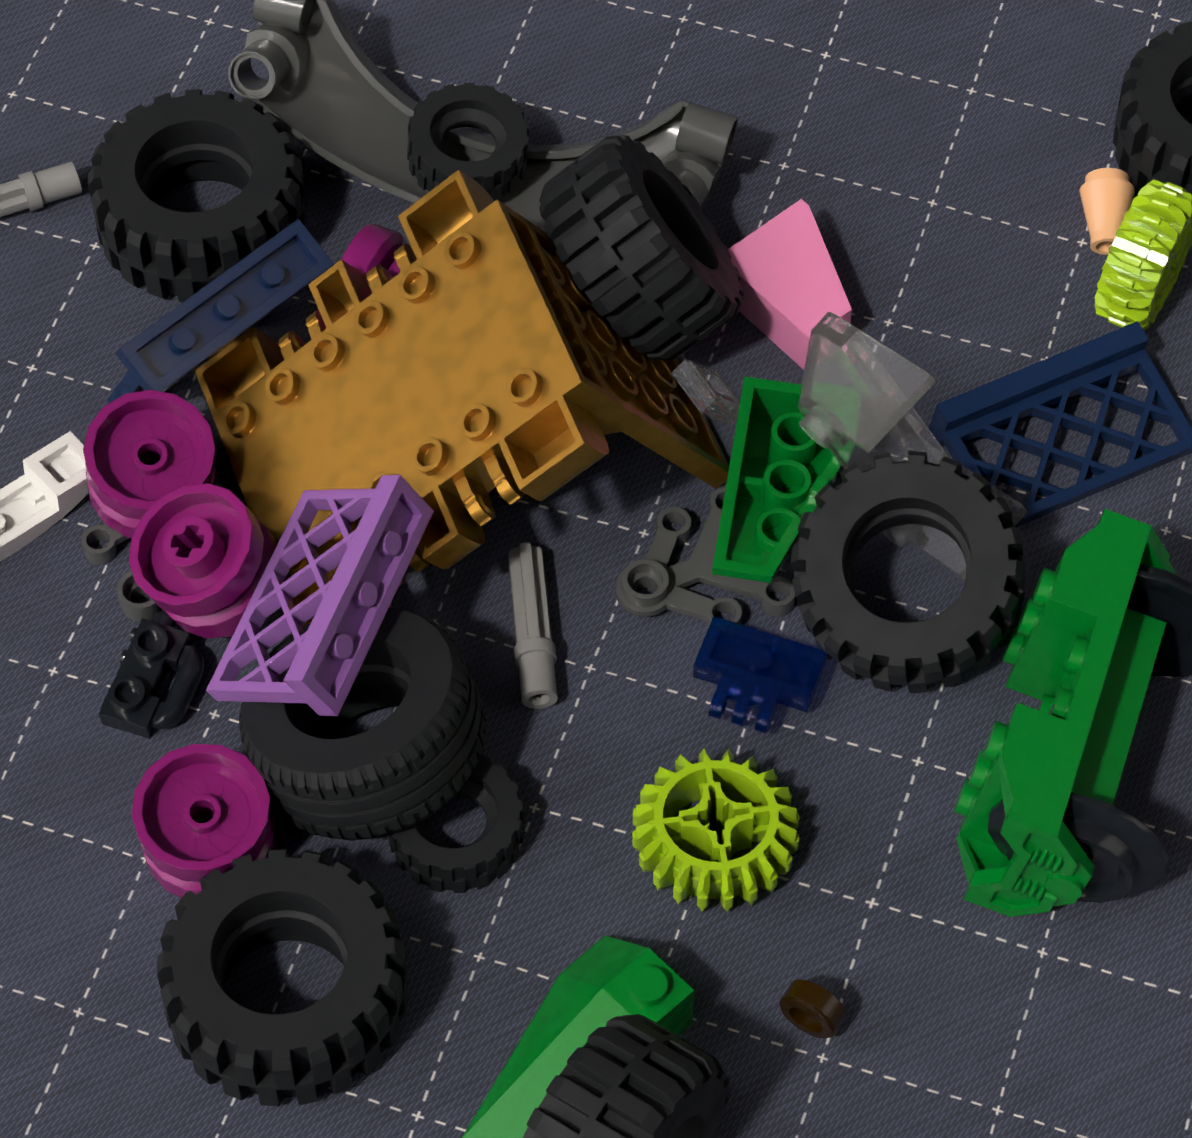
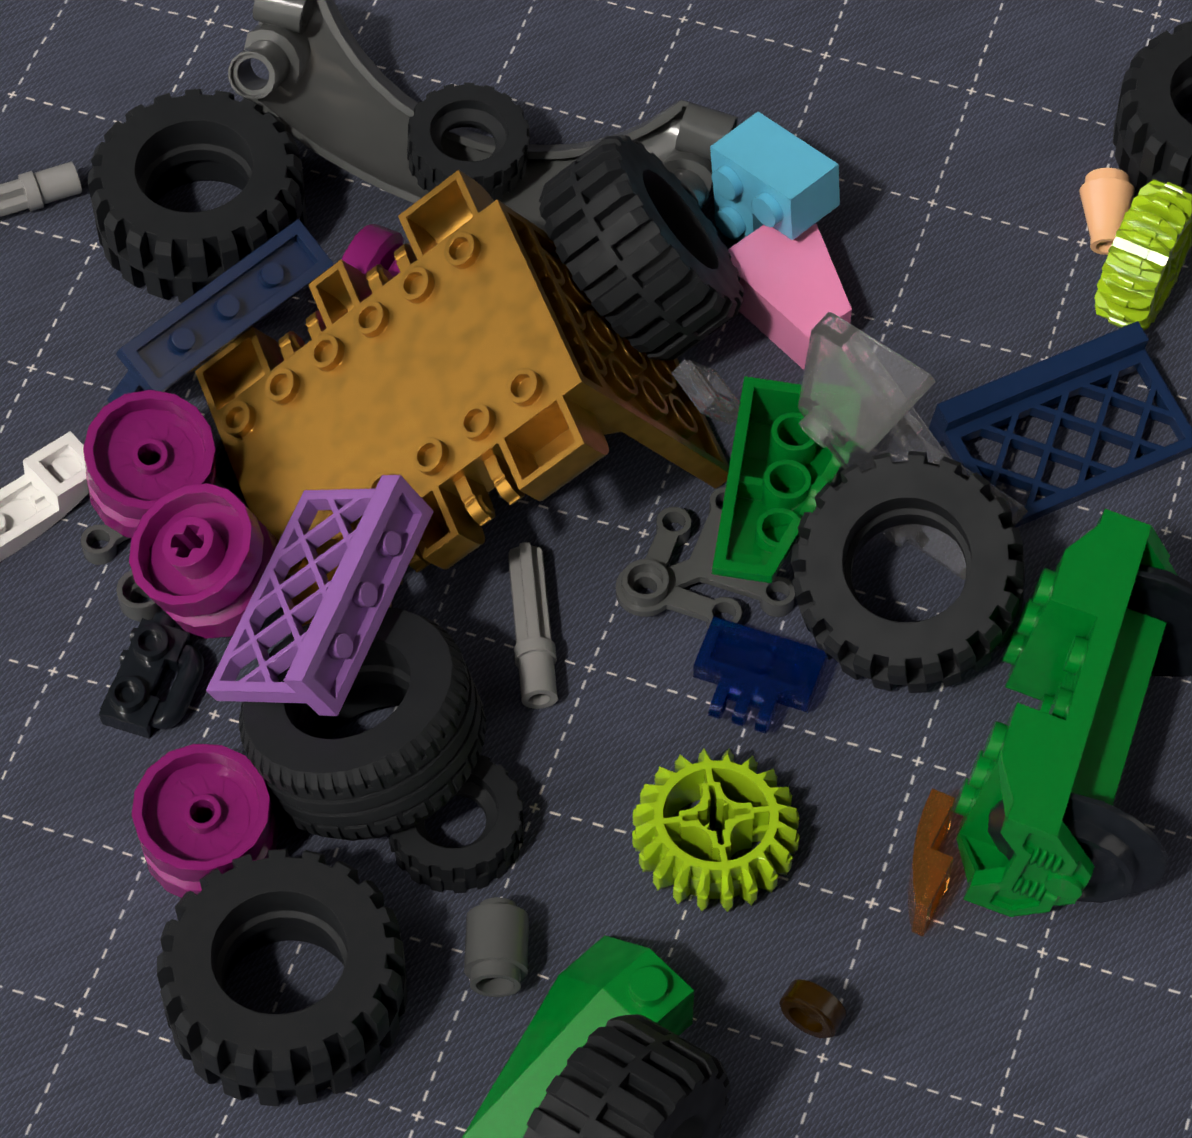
(496, 947): none -> dark grey brick
(770, 180): none -> medium azure brick
(929, 866): none -> clear orange slope

